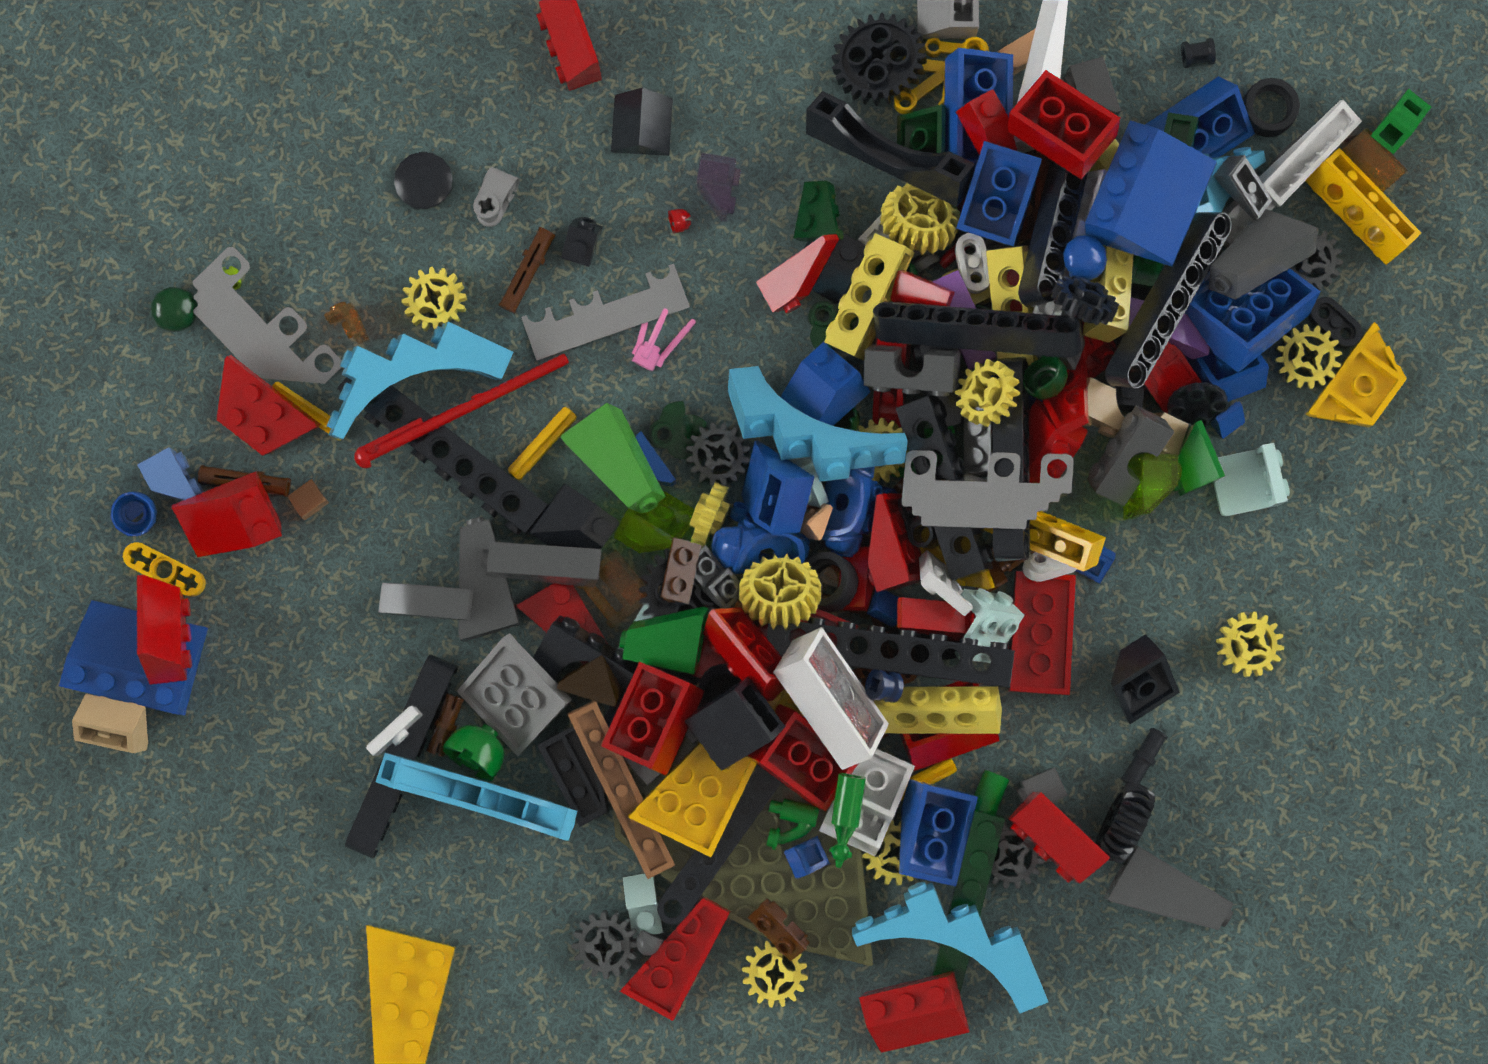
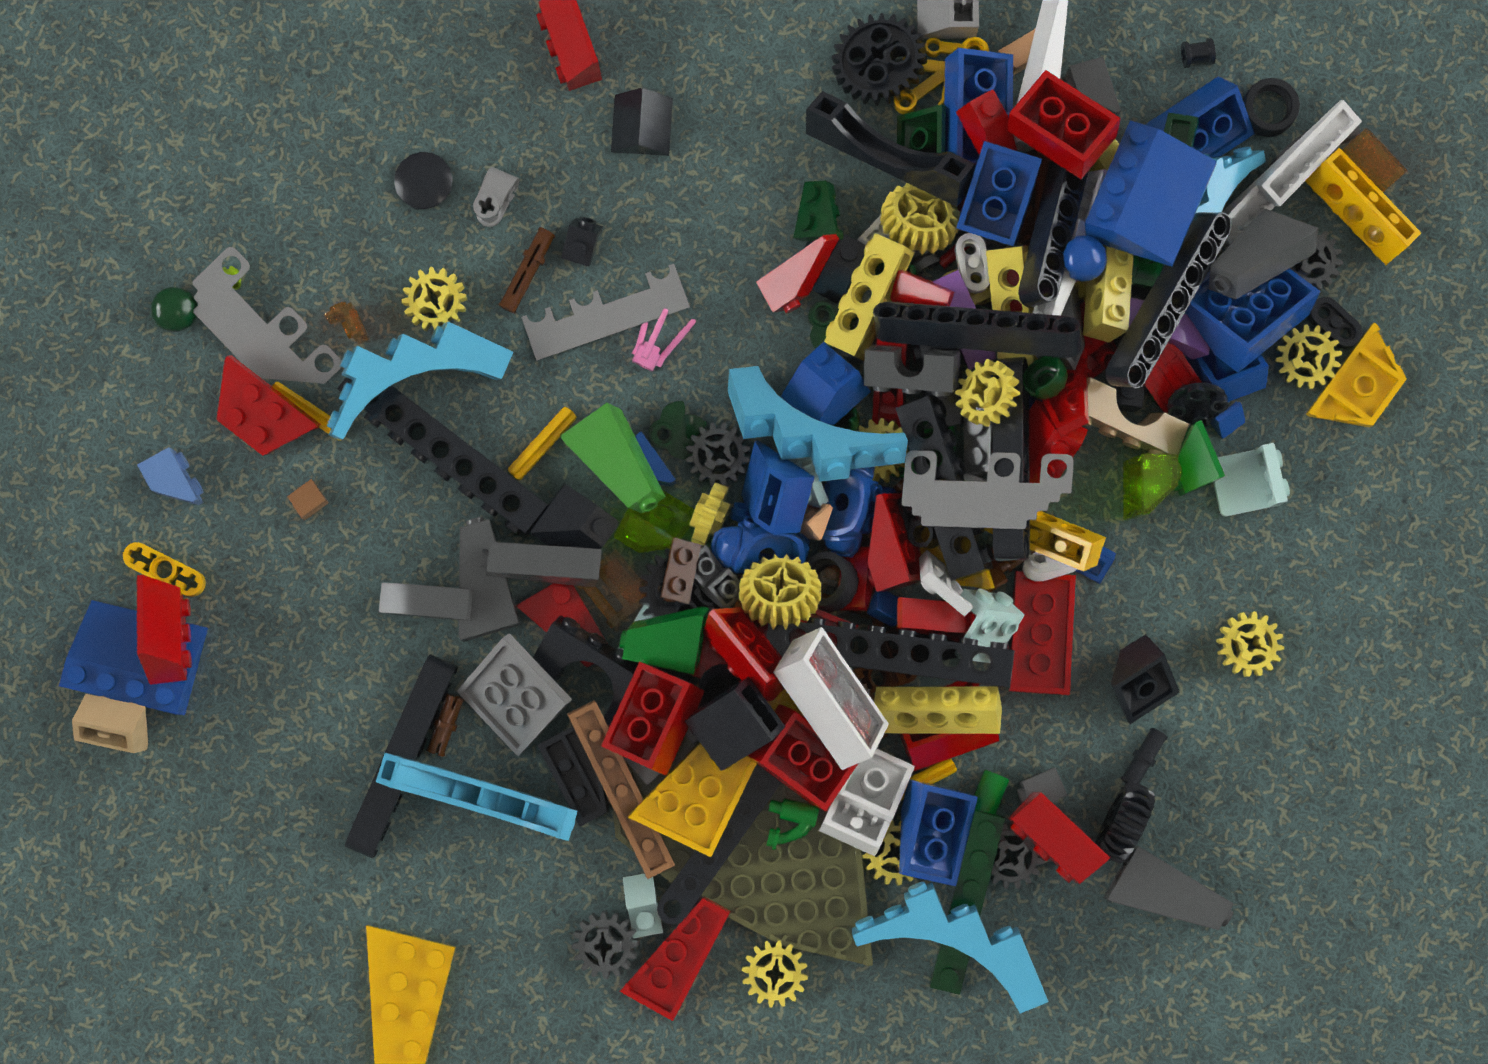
(128, 507): blue hair -> none
(210, 476): reddish brown pin -> none
(229, 517): red slope -> none
(394, 732): white plate -> none
(419, 428): red bar -> none
(476, 749): green cylinder -> none
(593, 682): dark brown slope -> none
(648, 943): dark grey hinge -> none
(678, 217): red hinge -> none
(716, 181): clear purple slope -> none
(788, 939): reddish brown hinge -> none
(806, 857): blue slope -> none
(846, 813): green wheel -> none
(884, 686): dark blue wheel -> none
(914, 1012): red slope -> none
(1085, 300): black gear -> none
(1139, 433): dark grey arch -> none
(1243, 185): dark grey slope -> none
(1401, 121): green brick -> none

